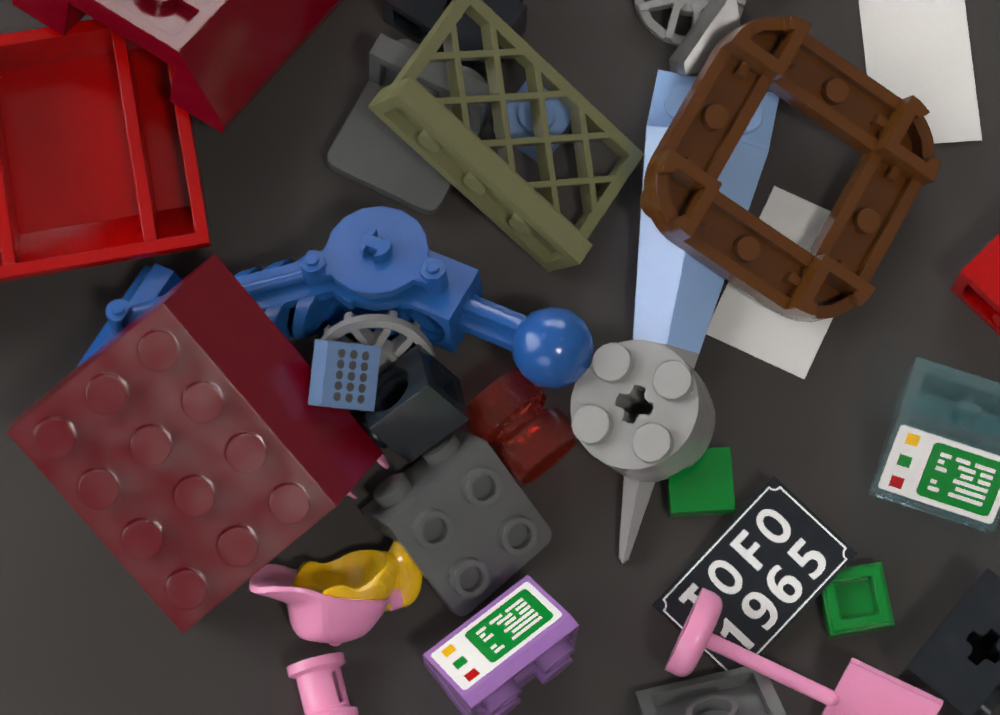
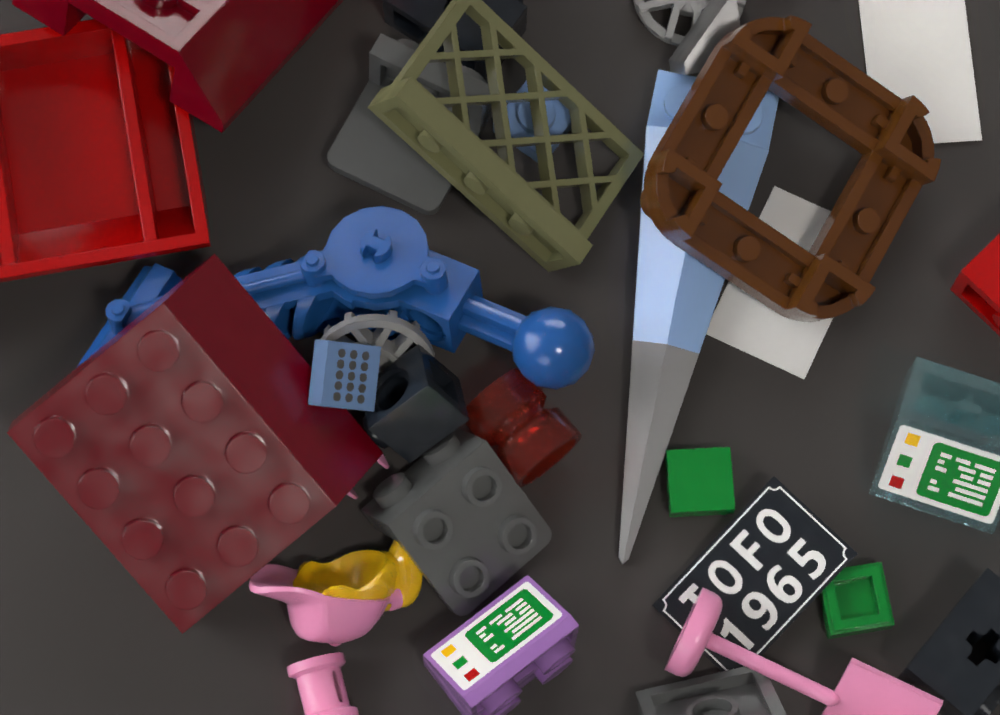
(628, 378): light grey brick -> none

